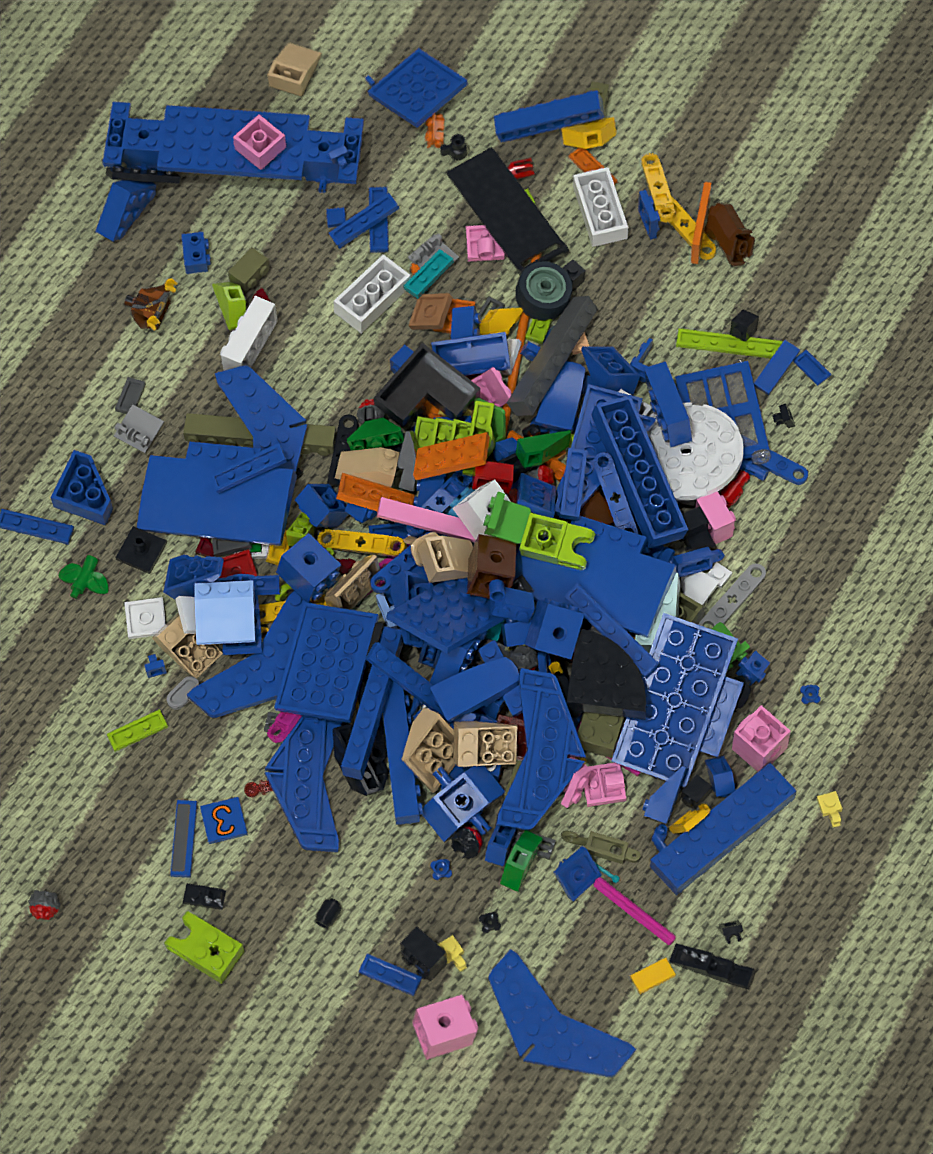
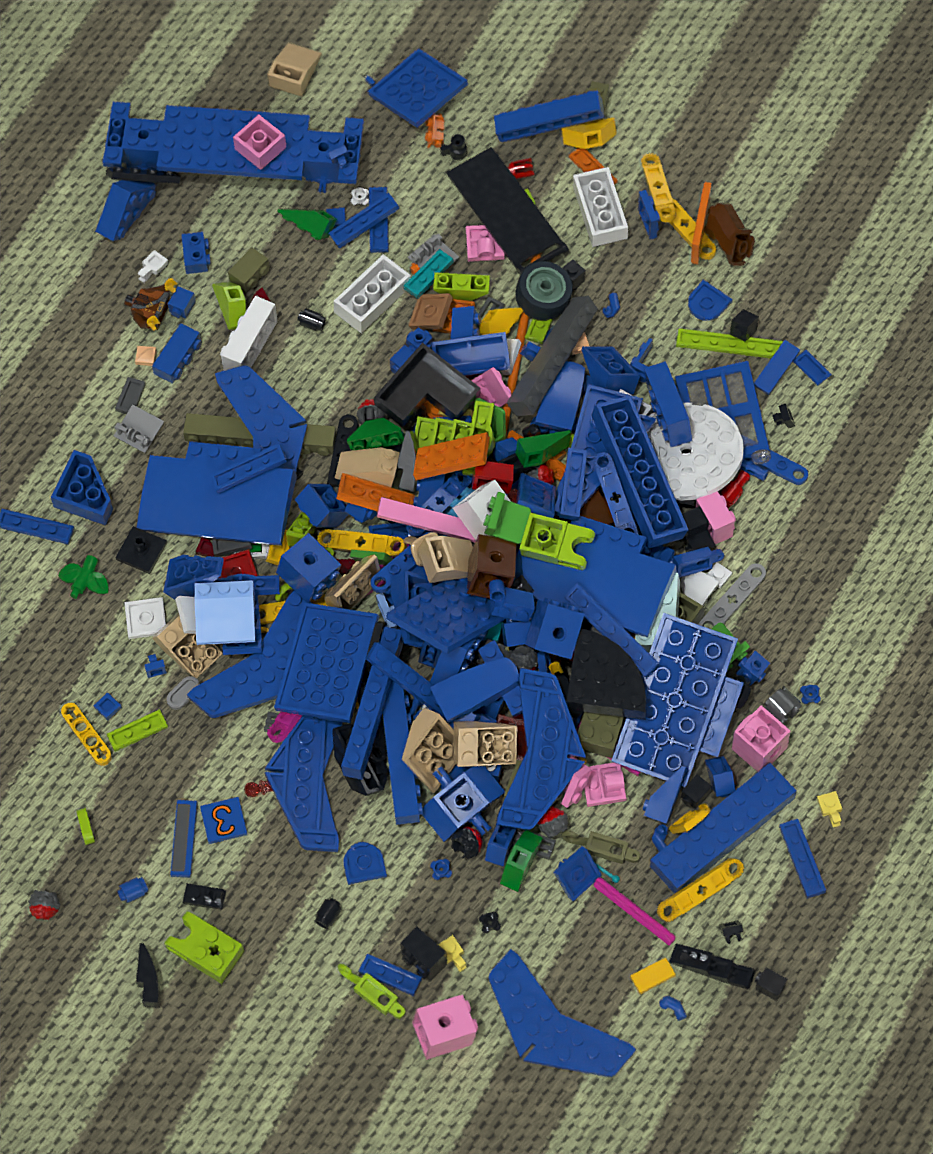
(84, 735): none -> yellow beam
(85, 826): none -> lime beam
(107, 706): none -> blue plate
(132, 890): none -> blue brick
(145, 355): none -> light nougat tile
(147, 979): none -> black slope
(152, 264): none -> white plate
(177, 353): none -> blue brick
(181, 302): none -> blue brick
(311, 319): none -> black brick
(314, 221): none -> green slope
(358, 555): none -> bright green tile
(359, 192): none -> white plate
(363, 863): none -> blue tile
(371, 990): none -> lime piece
(417, 337): none -> blue brick
(461, 286): none -> lime slope
(553, 822): none -> dark grey piece
(614, 306): none -> blue arm
(675, 1005): none -> blue arm
(688, 897): none -> yellow piece
(707, 302): none -> blue tile
(770, 983): none -> black brick
(783, 705): none -> dark grey brick
(802, 858): none -> blue plate

